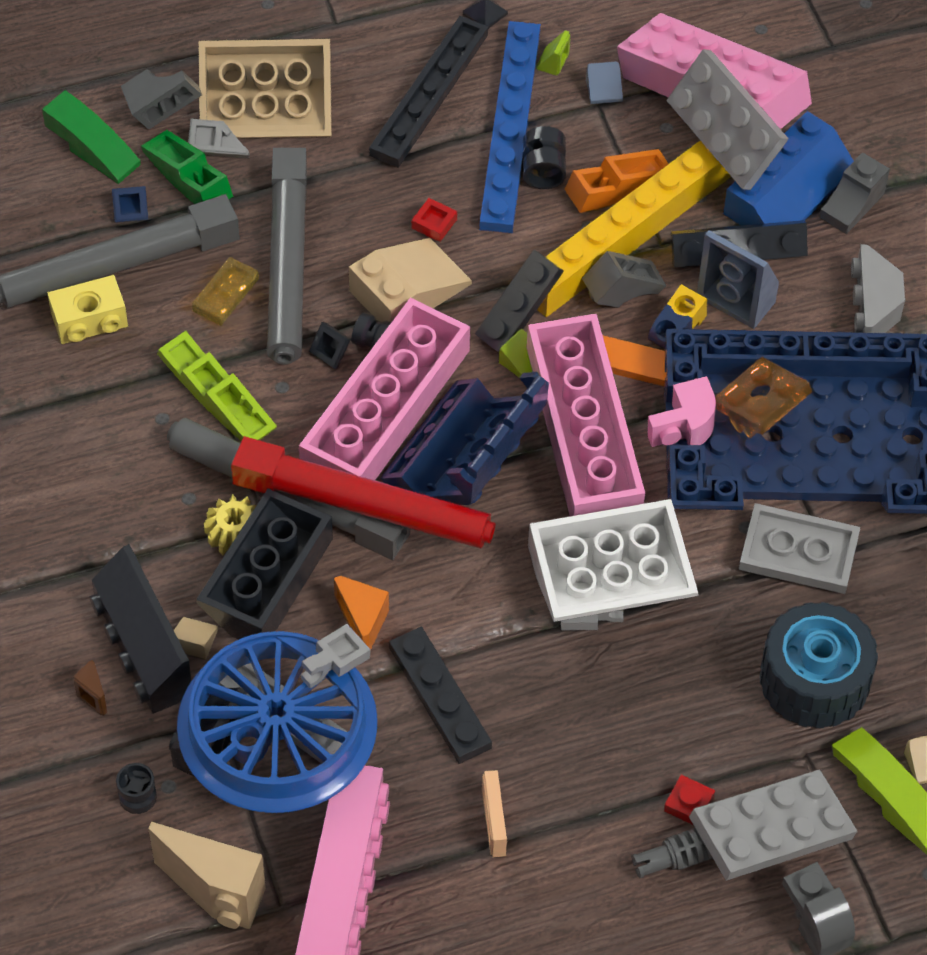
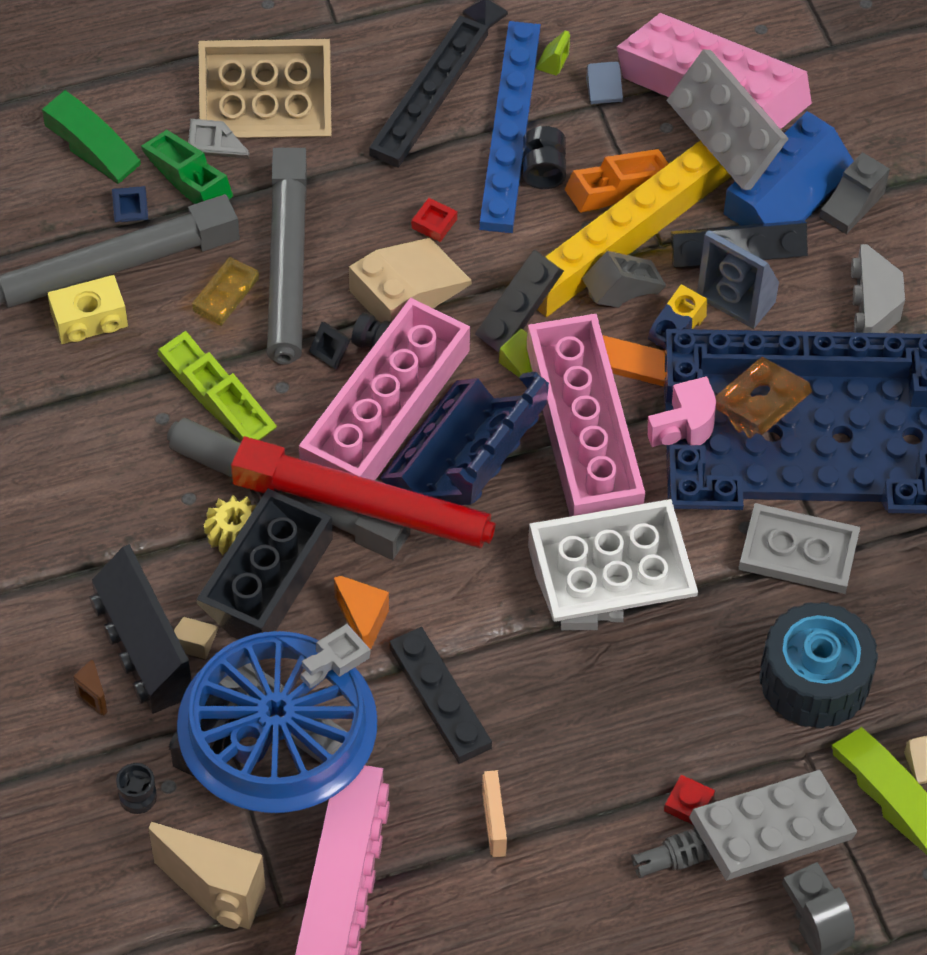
(157, 98): dark grey arch -> none

